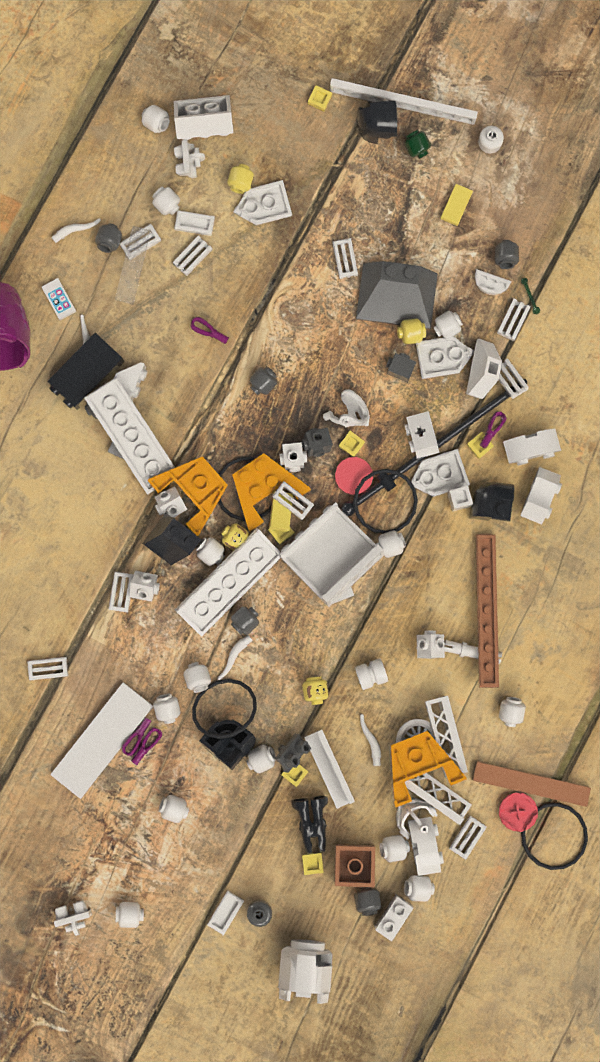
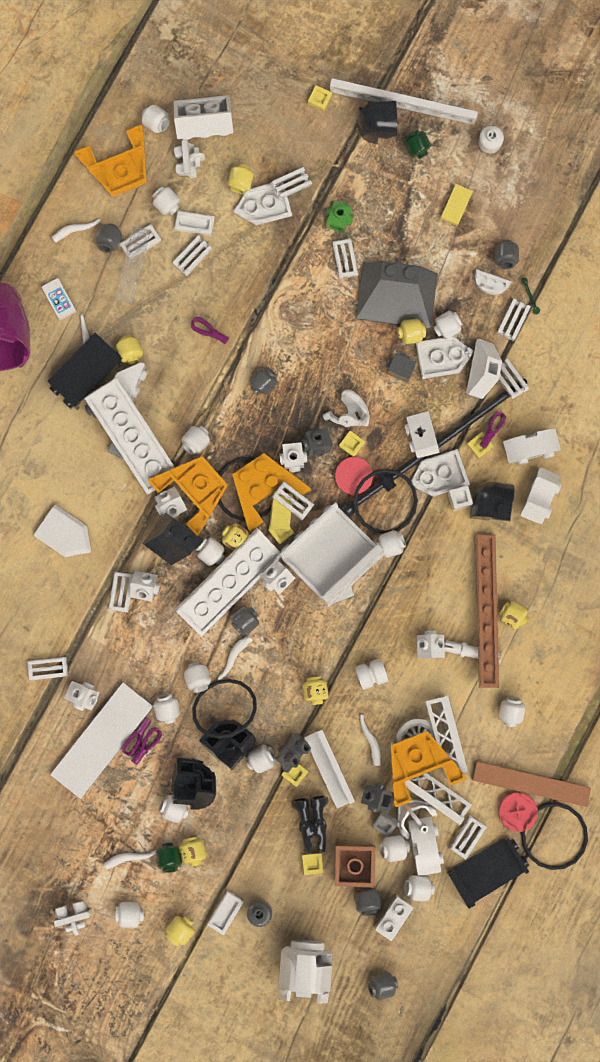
(64, 533): none -> white tile
(82, 695): none -> white brick
(121, 171): none -> light orange wing
(122, 857): none -> white animal
(129, 349): none -> light yellow head
(168, 858): none -> dark green head
(180, 930): none -> light yellow head
(193, 784): none -> black brick
(193, 851): none -> light yellow head
(195, 440): none -> white head
(277, 577): none -> white brick
(303, 177): none -> white tile
(339, 216): none -> bright green brick
(377, 797): none -> dark grey brick
(382, 985): none -> dark grey head
(385, 823): none -> light grey tile
(488, 871): none -> black panel
(514, 615): none -> light yellow head

